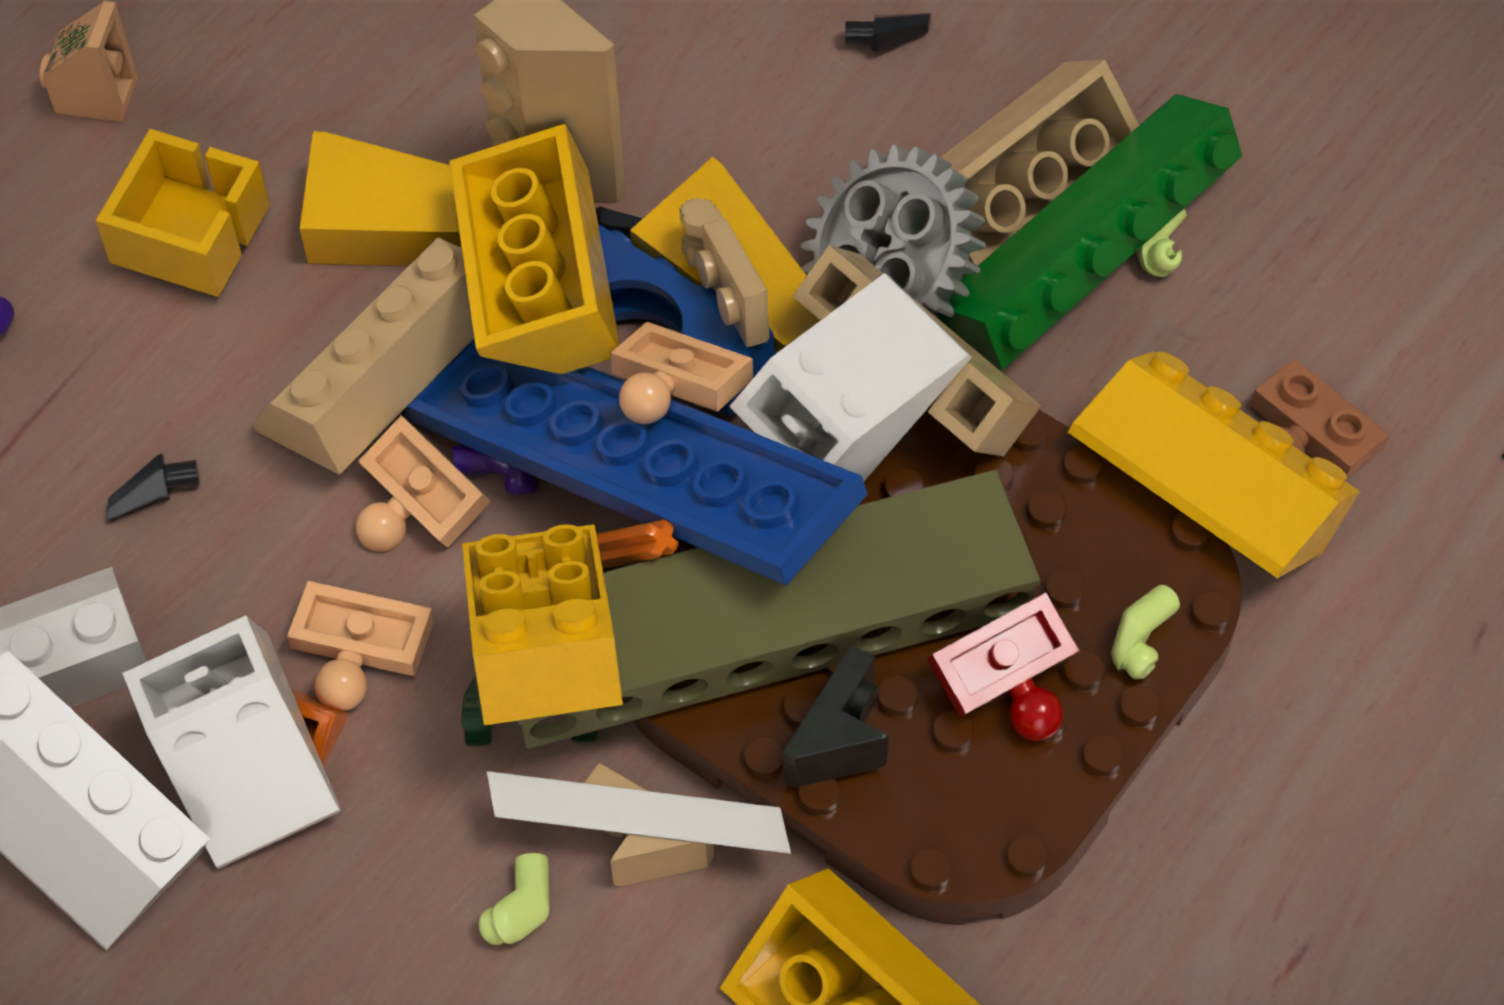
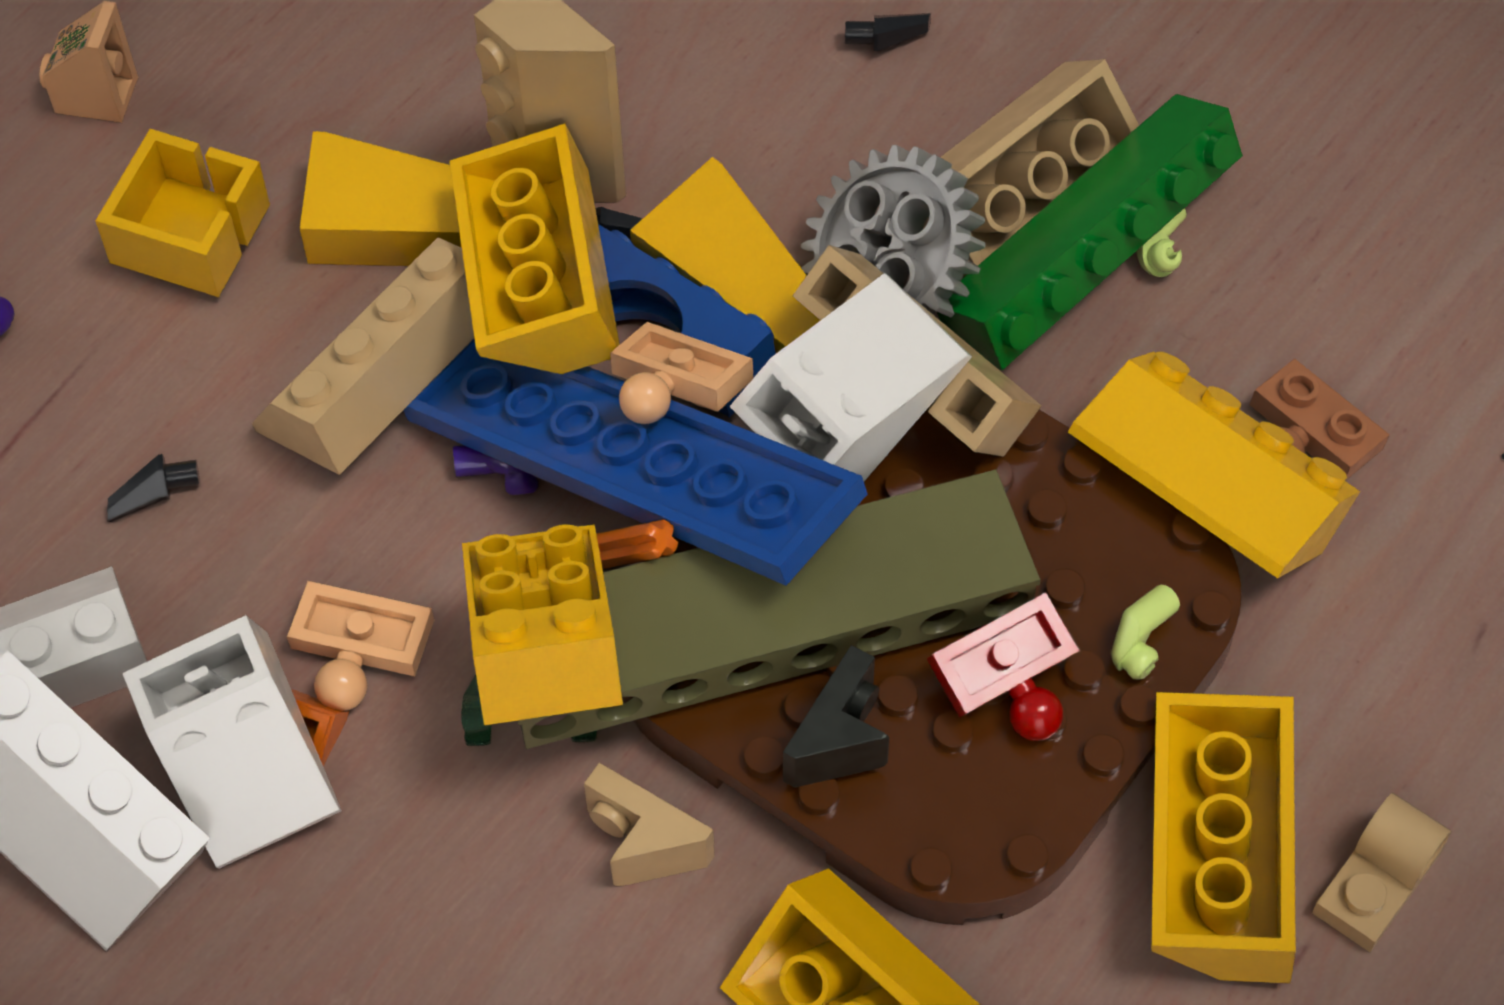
(421, 485): light nougat plate -> none
(522, 909): yellowish green arm -> none
(638, 812): white sticker -> none
(726, 268): tan hinge -> none
(1225, 835): none -> yellow slope
(1382, 871): none -> tan plate

